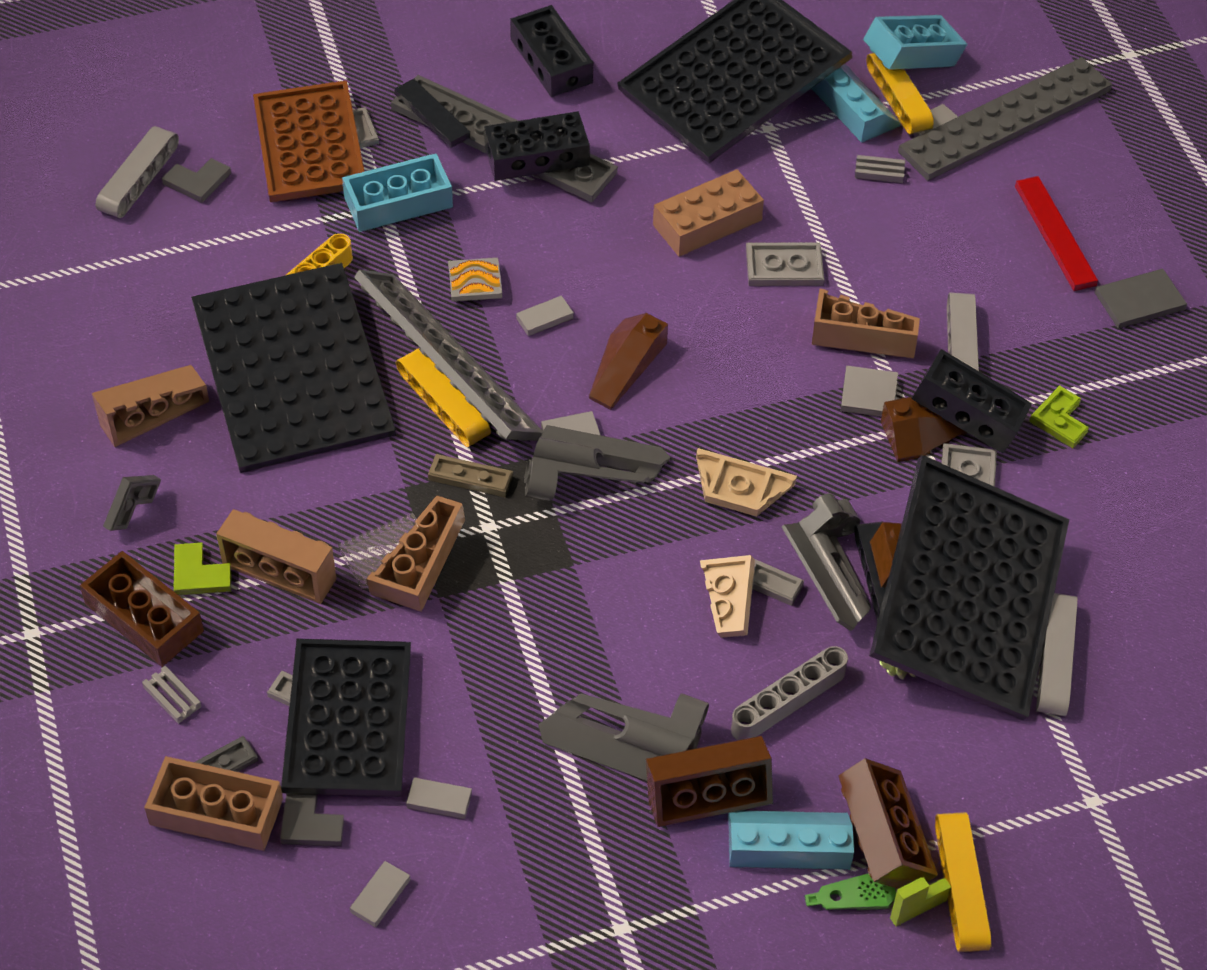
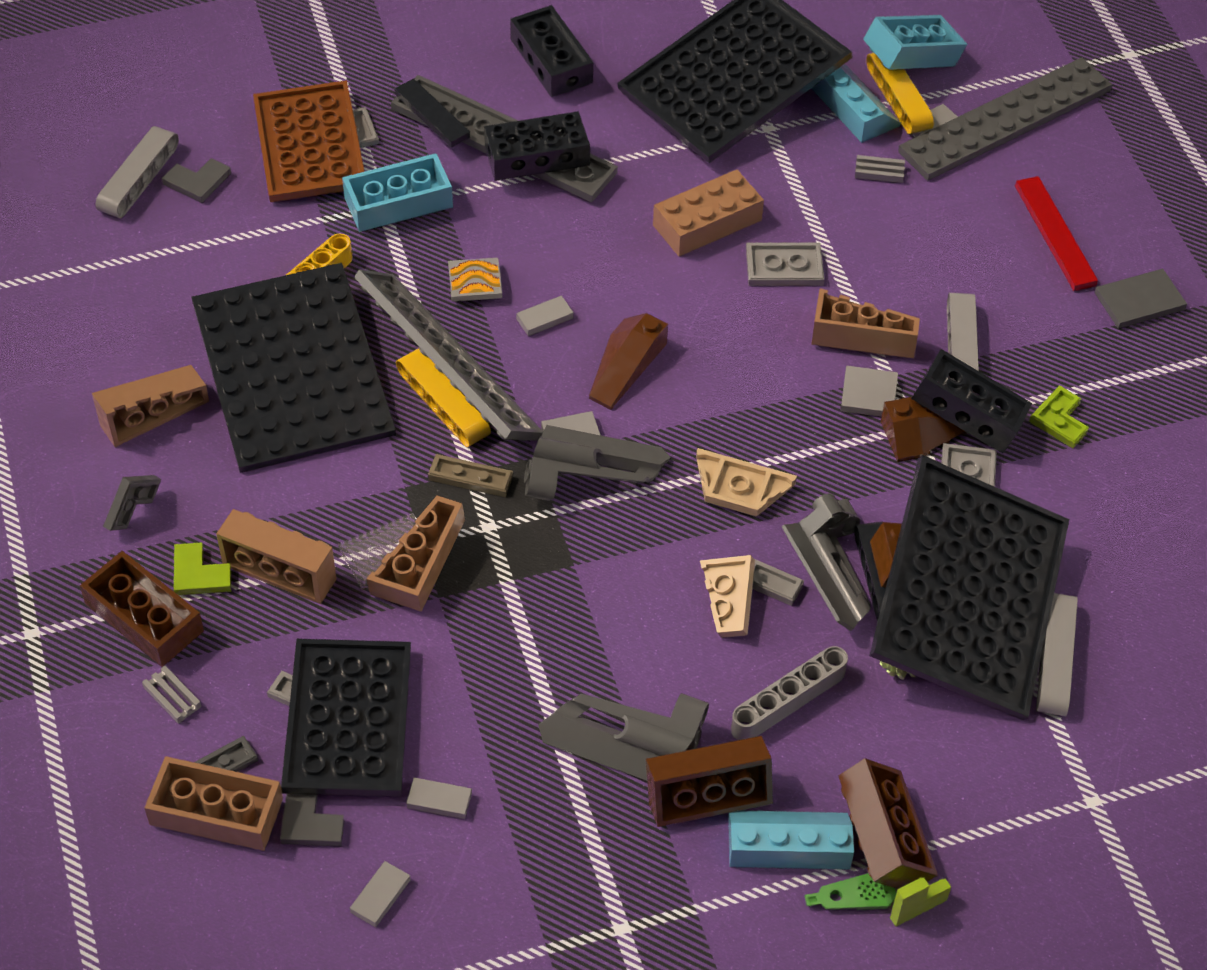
(961, 871): yellow beam -> none

